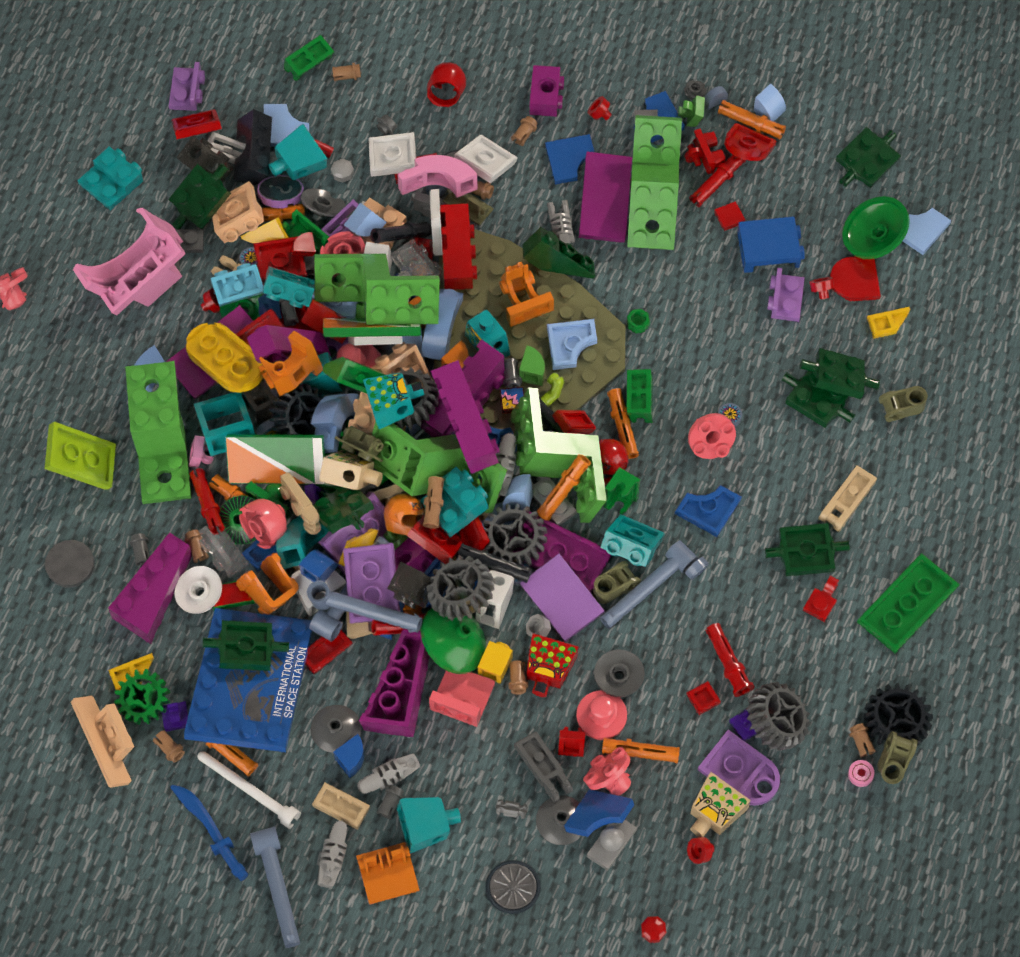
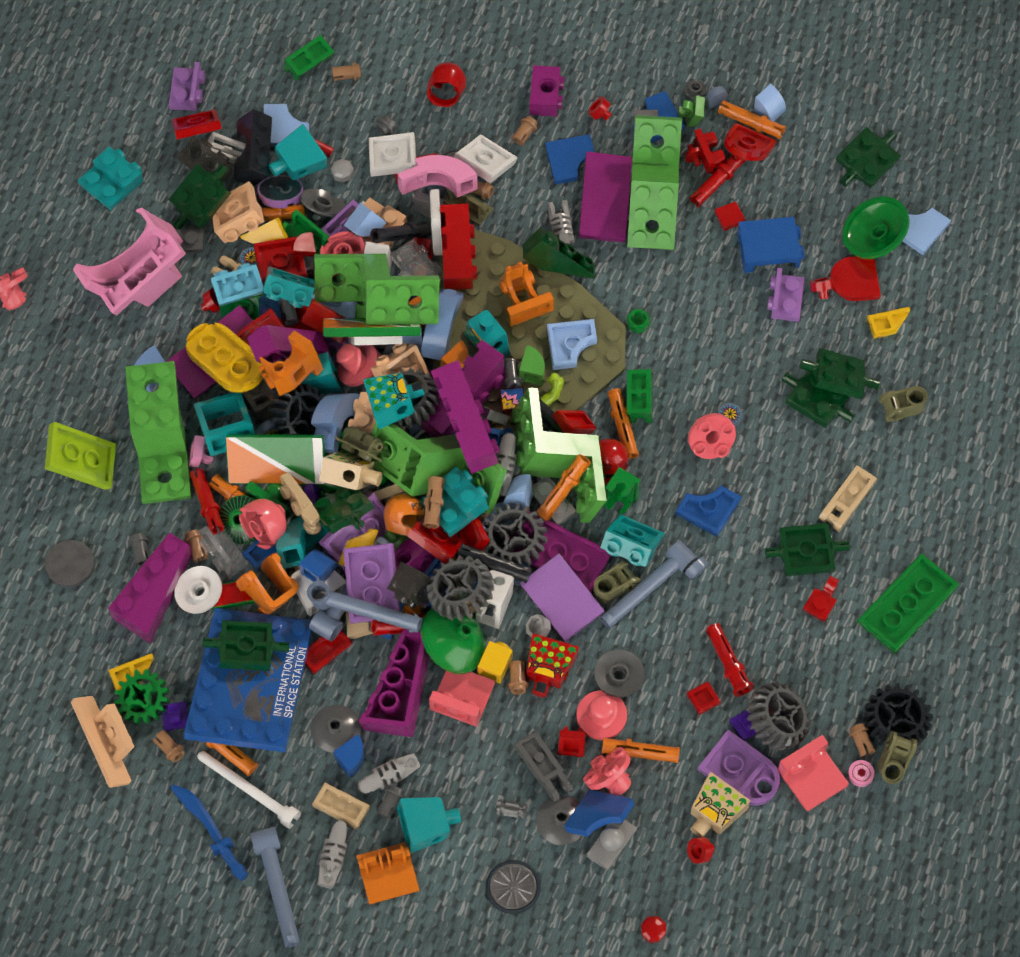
(350, 373): green tile -> none
(494, 416): none -> flat silver tile
(812, 774): none -> coral bracket

